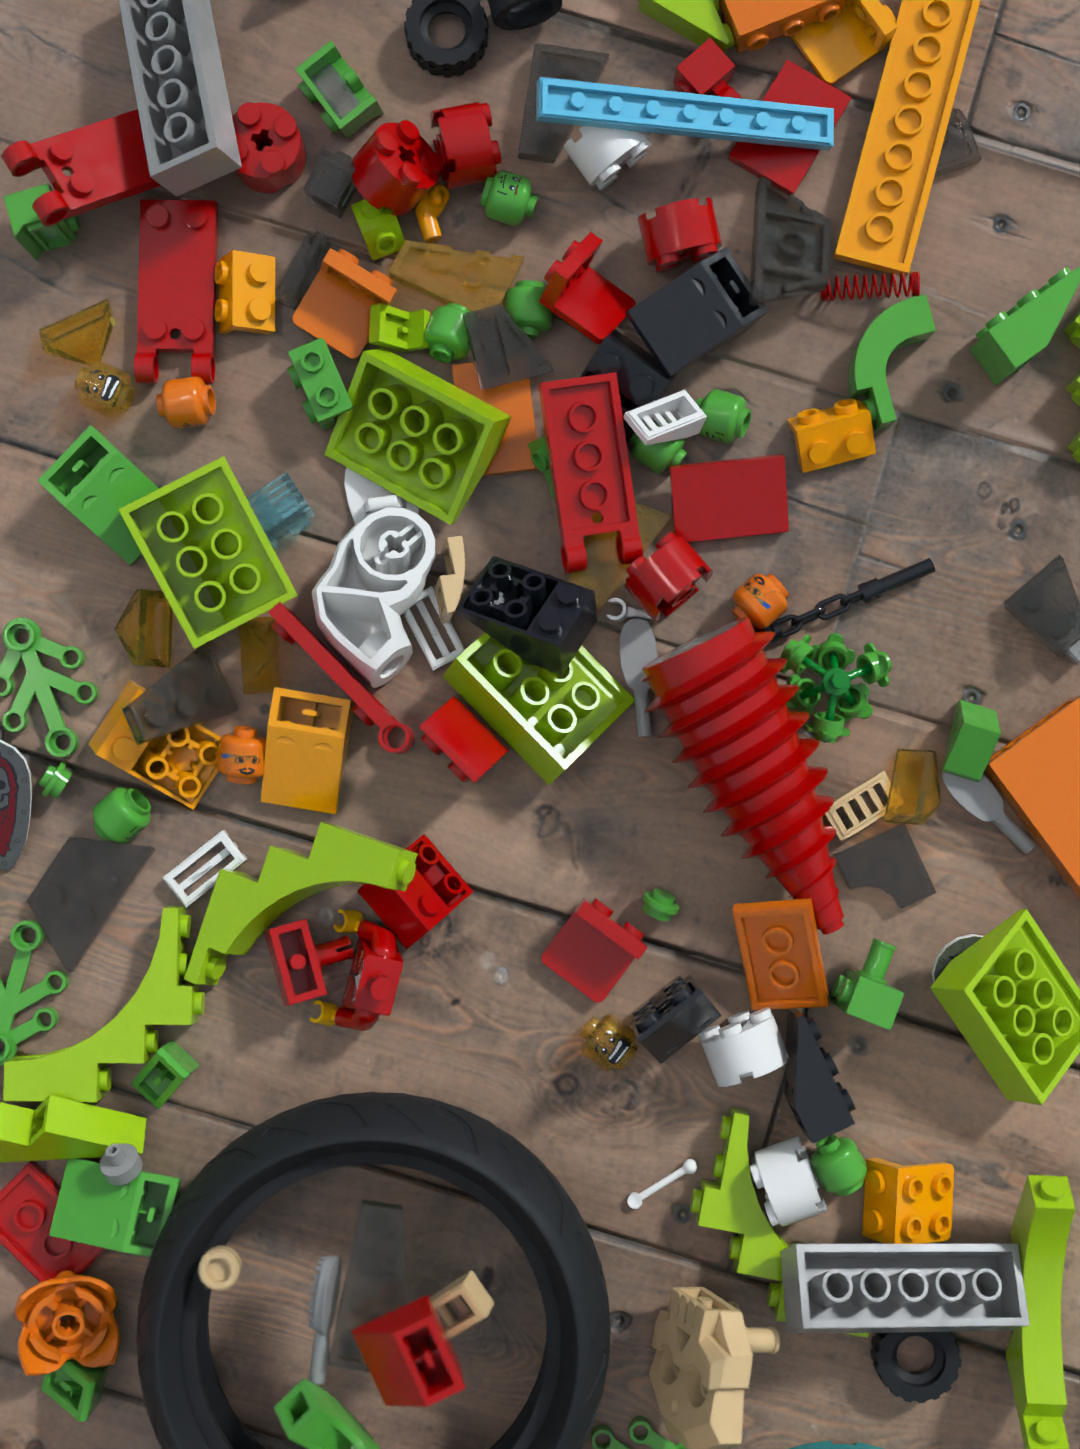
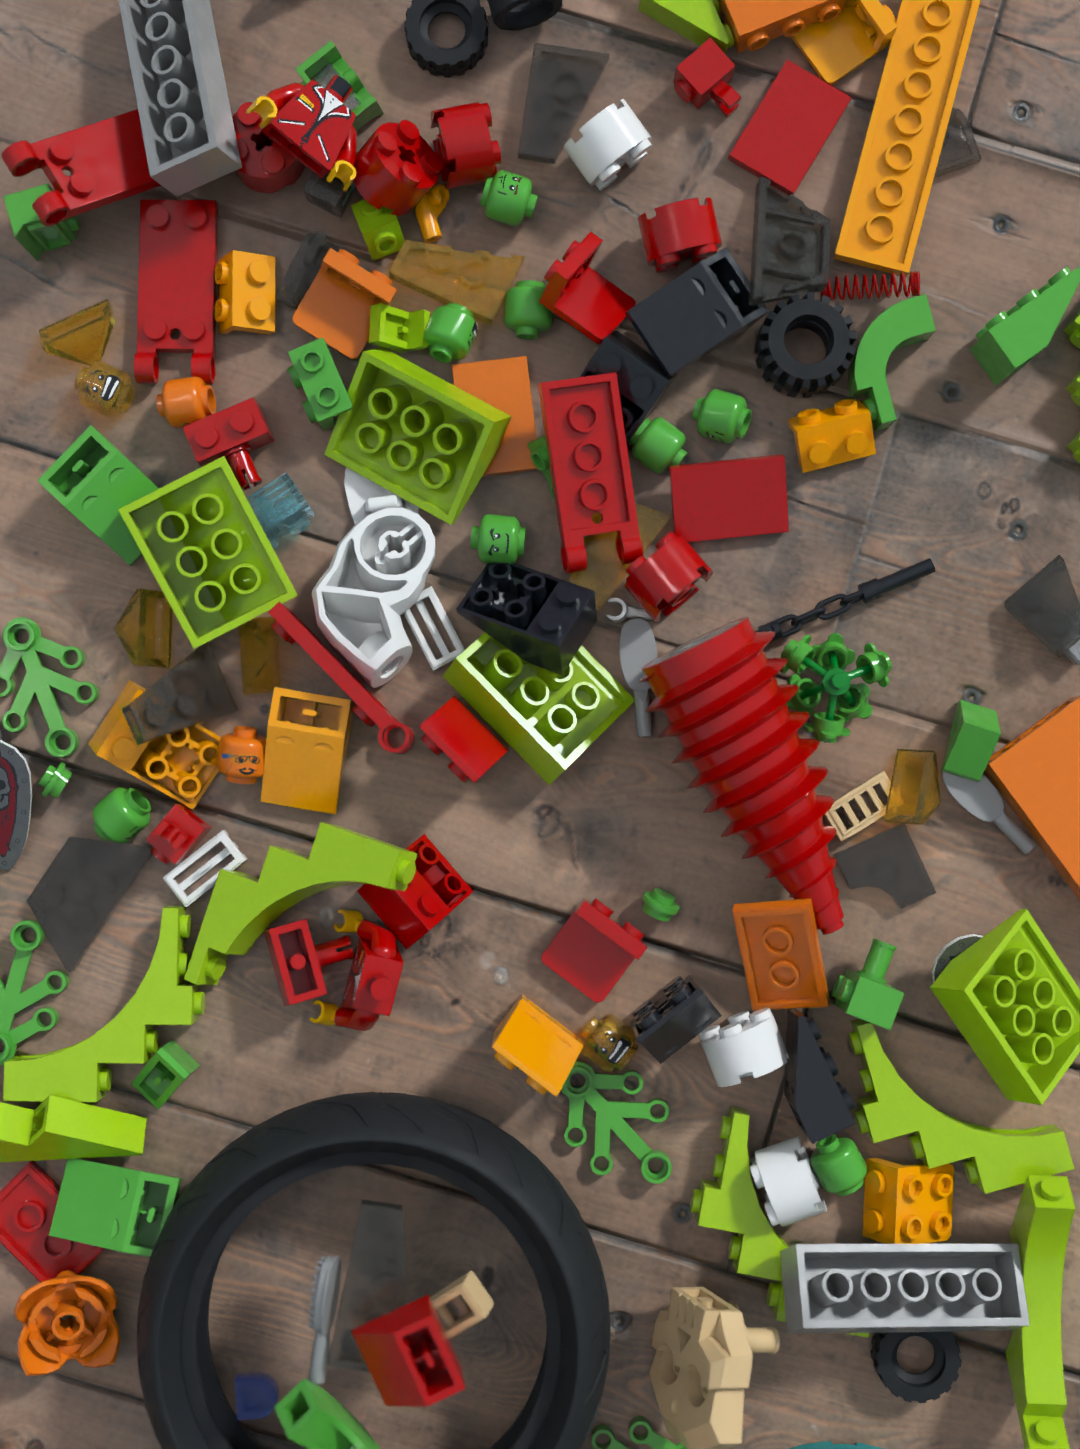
(76, 1388): bright green slope -> none
(120, 1164): light grey tile -> none
(177, 835): none -> red brick
(219, 1268): tan tile -> none
(231, 435): none -> red brick
(255, 1395): none -> clear blue tile
(313, 126): none -> red torso
(450, 586): tan slope -> none
(499, 539): none -> bright green head
(500, 348): clear smoke wing -> none
(536, 1046): none -> light orange slope
(610, 1116): none -> bright green plant
(635, 1199): white hinge -> none
(680, 405): white slope -> none
(683, 114): medium azure tile -> none
(760, 600): orange head -> none
(814, 316): none -> black tyre
(995, 1155): none -> lime arch

